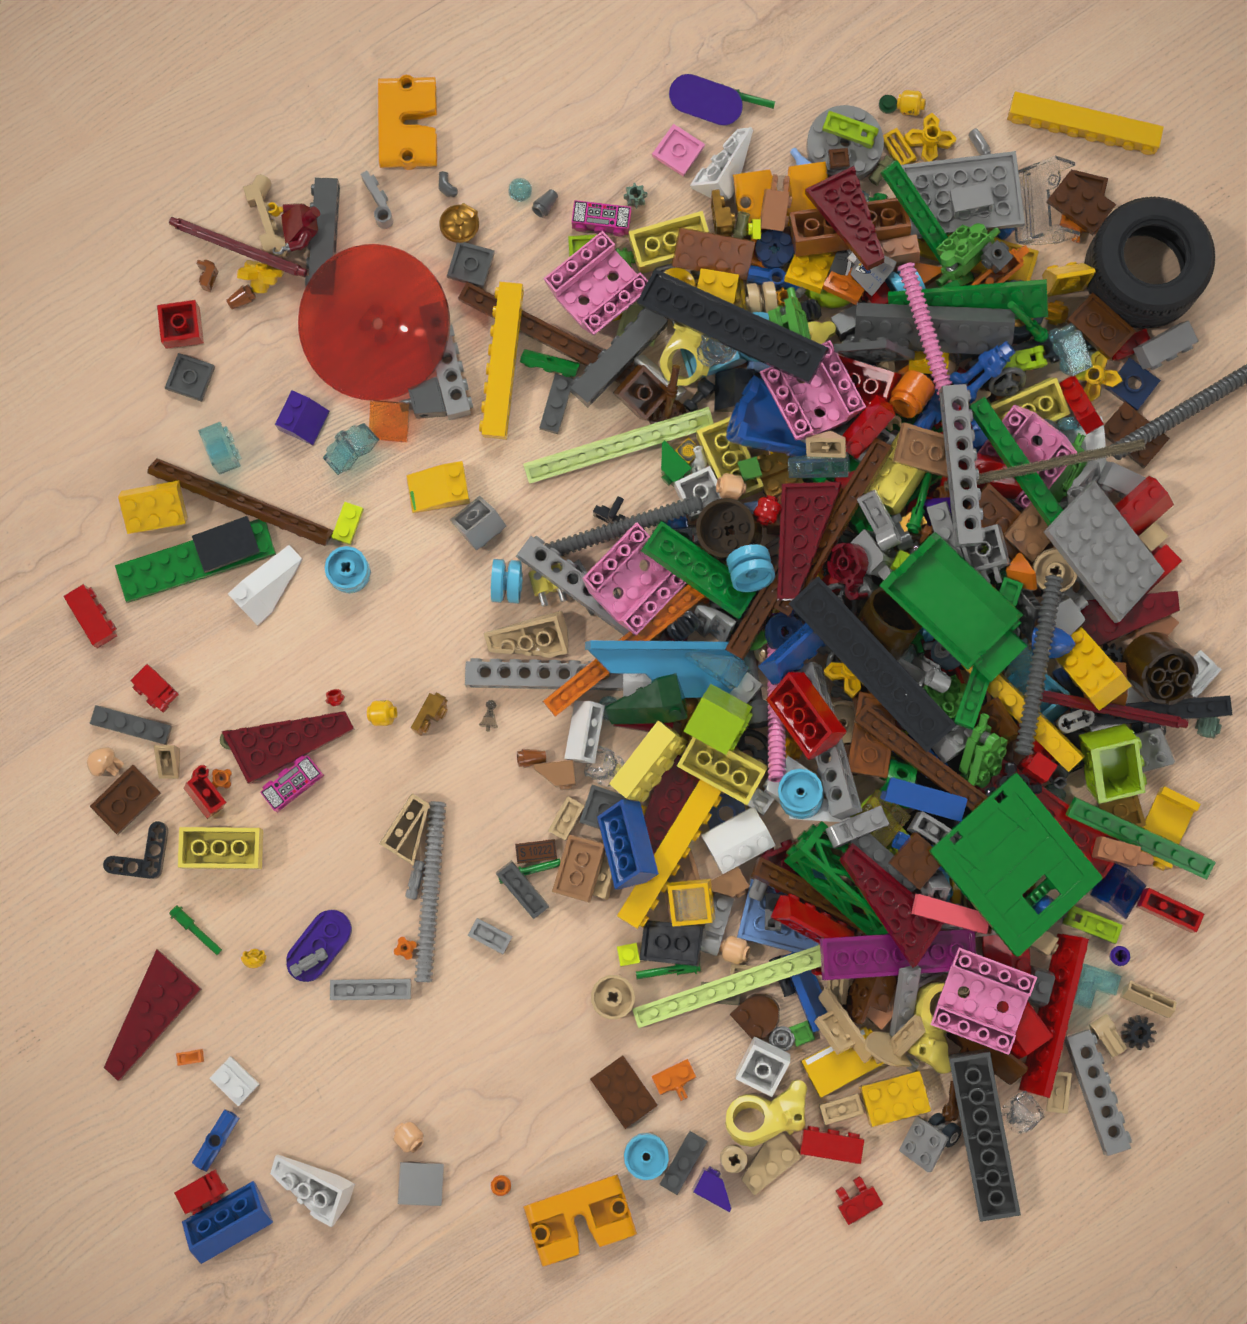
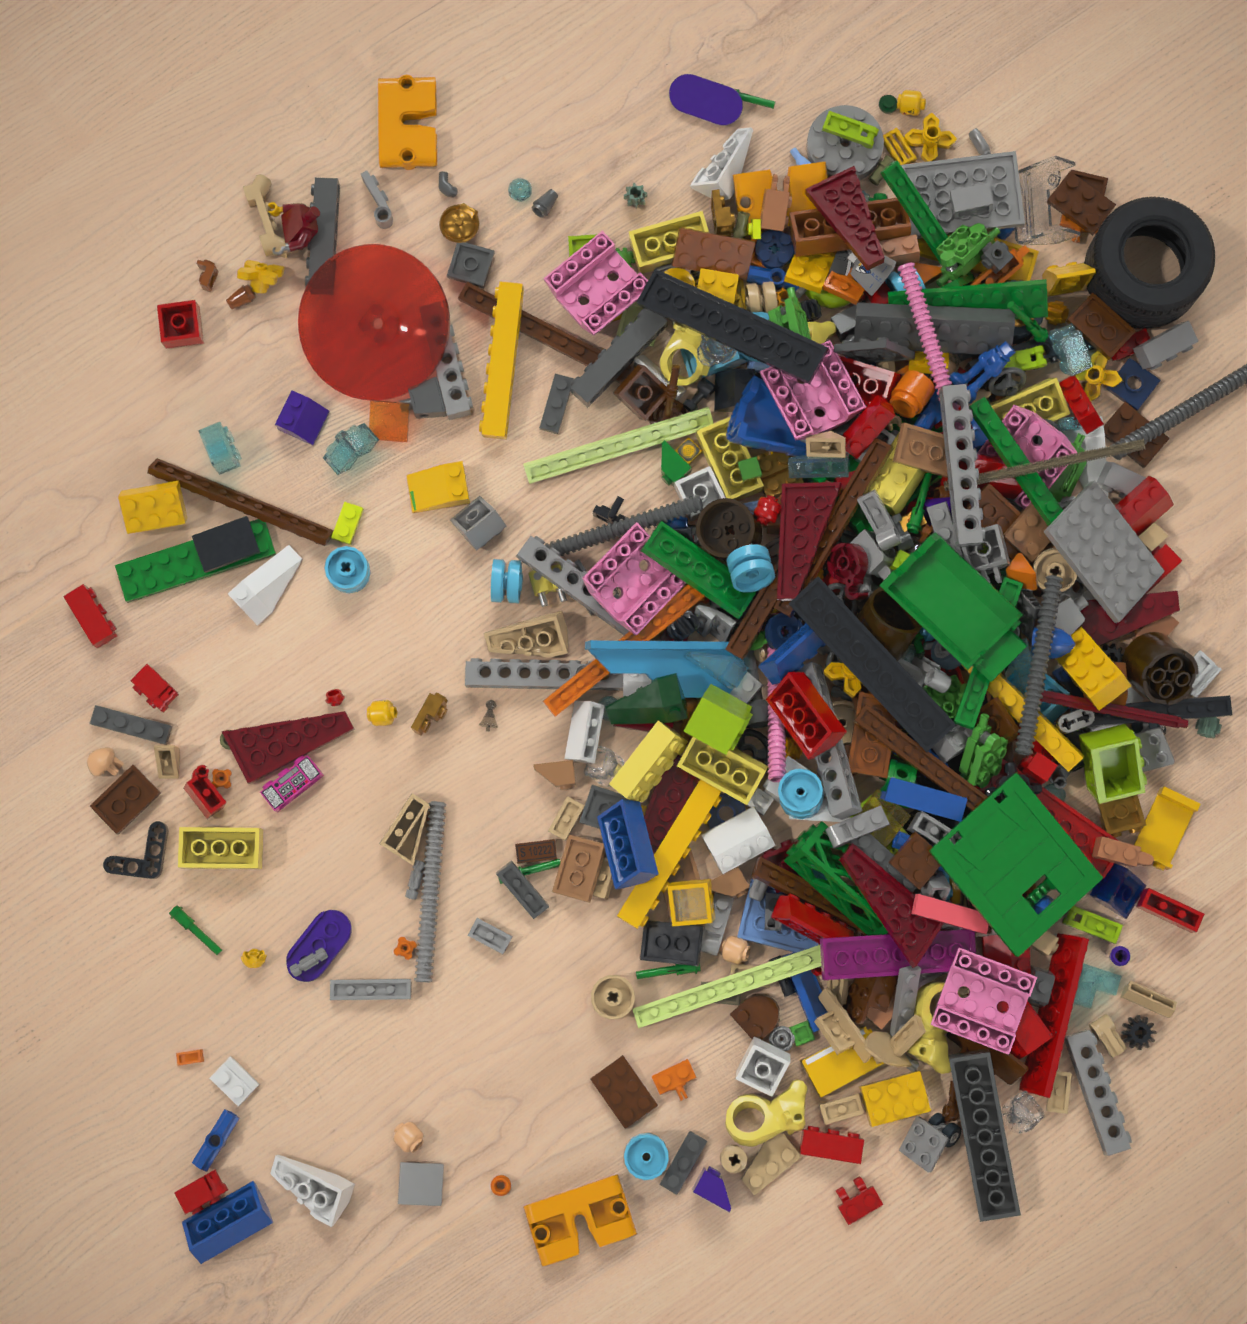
(157, 1004): dark red wing -> none
(189, 377): dark grey tile -> none
(238, 247): dark red piece -> none
(529, 757): dark orange cone -> none
(549, 363): green tile -> none
(601, 217): brick -> none
(628, 954): neon yellow plate -> none
(678, 150): bright pink plate -> none
(700, 461): white arm -> none
(730, 486): light nougat head -> none
(838, 158): reddish brown tile -> none
(1085, 123): yellow brick -> none
(1089, 474): light grey plate -> none
(1138, 836): green plate -> none

